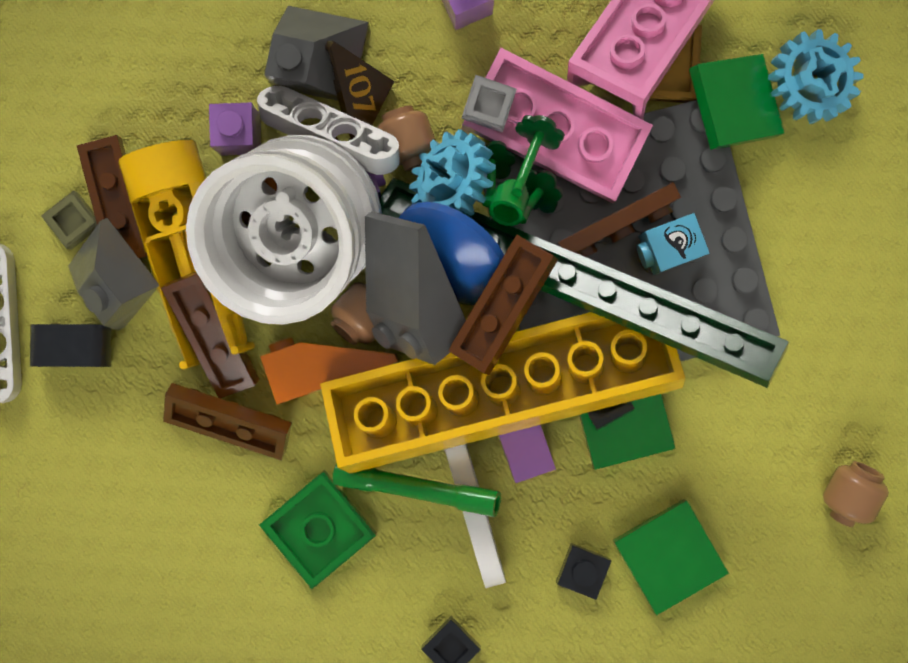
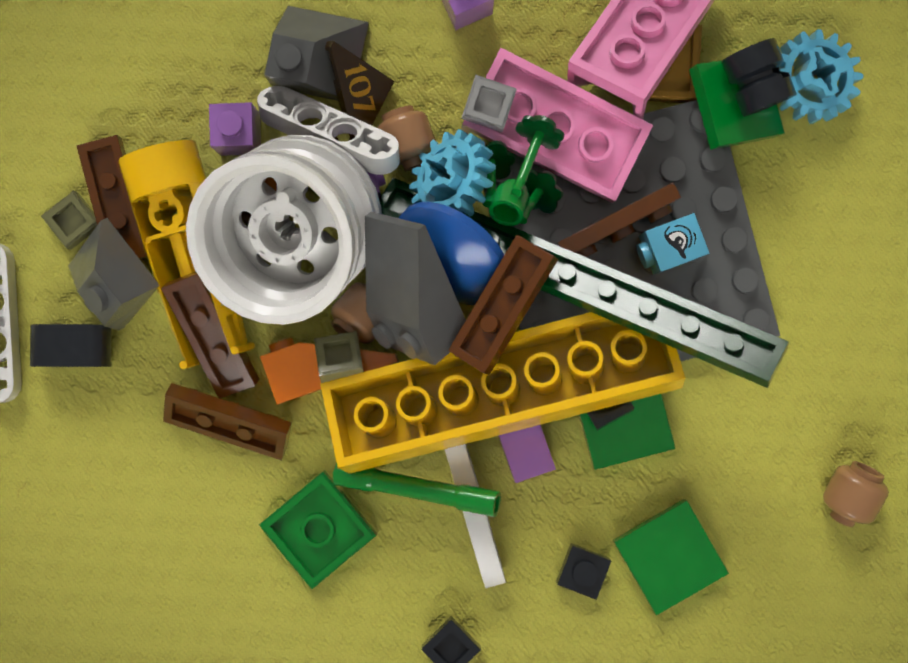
(338, 356): none -> olive tile
(758, 77): none -> black wheel

